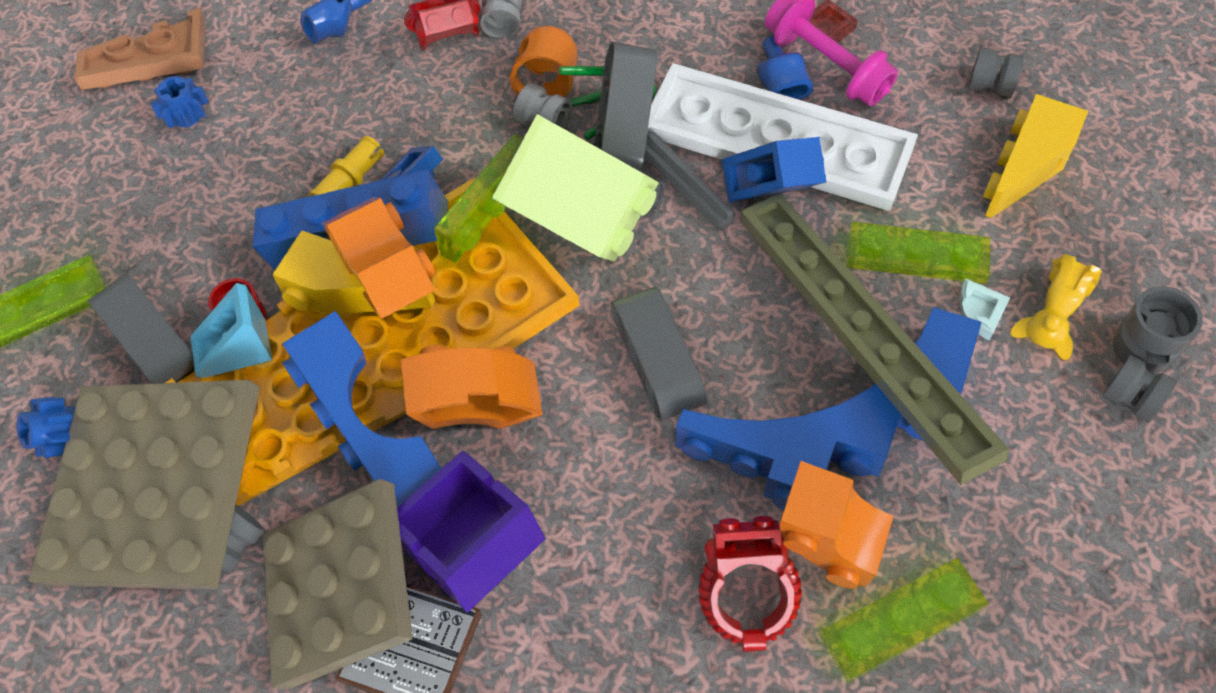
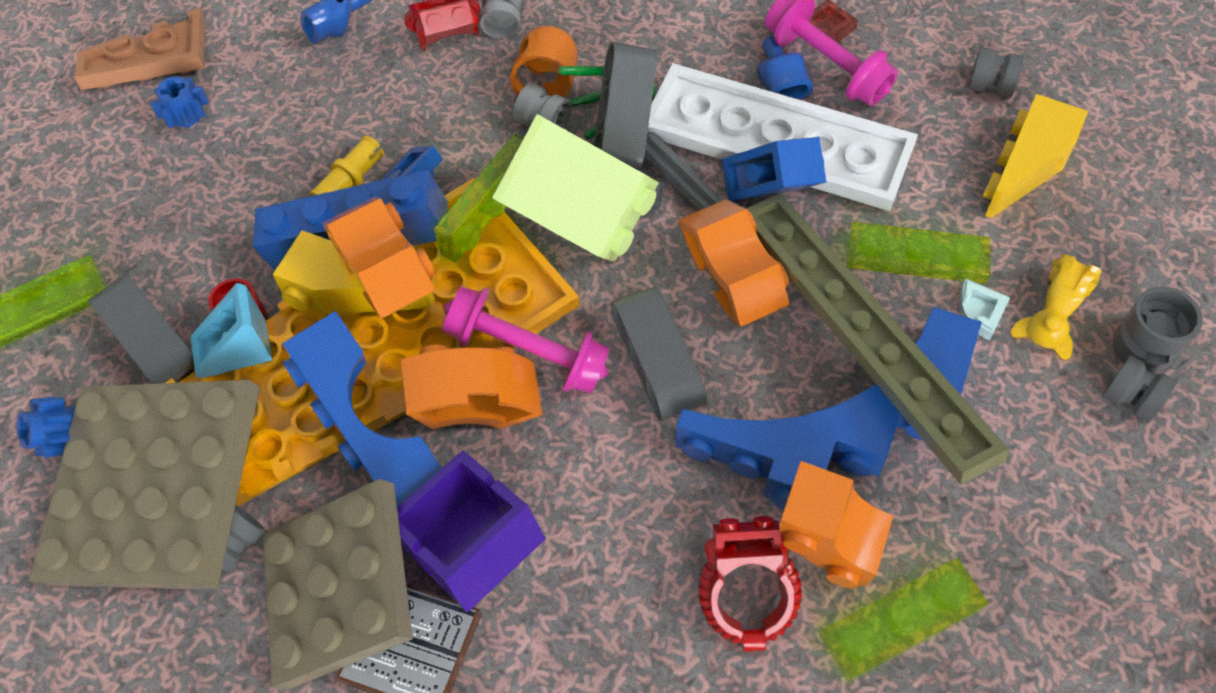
(467, 314): none -> dark pink piece
(727, 245): none -> orange brick

